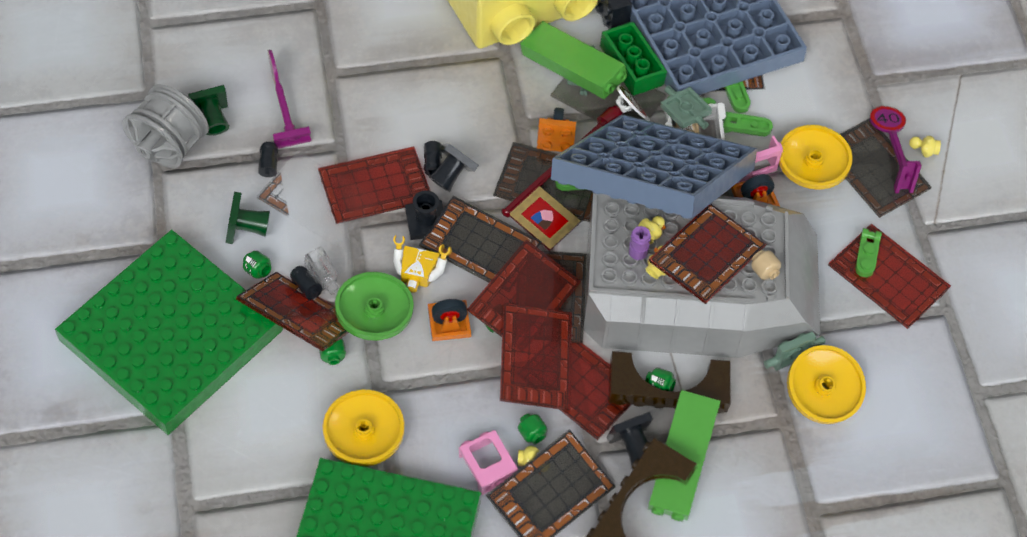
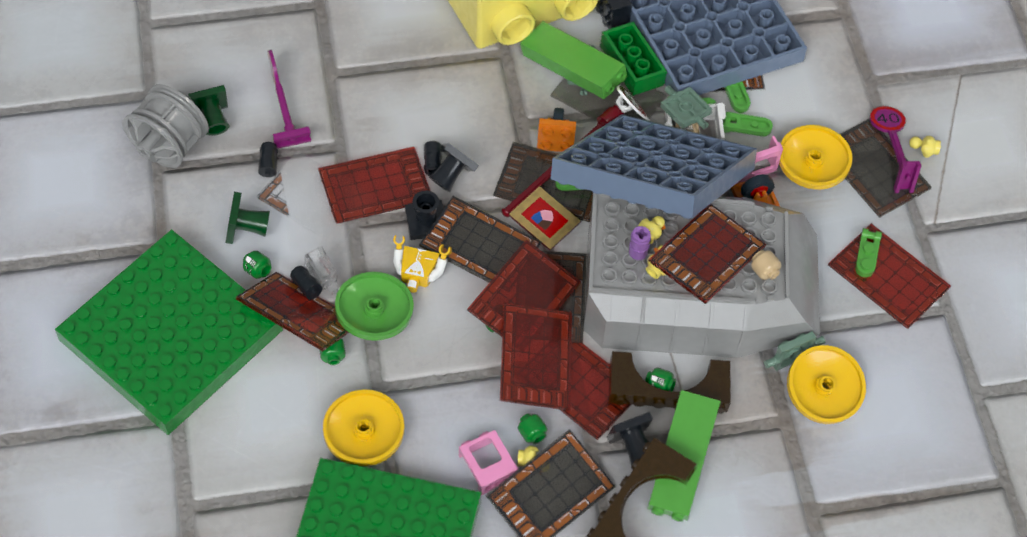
(449, 320): plate -> none

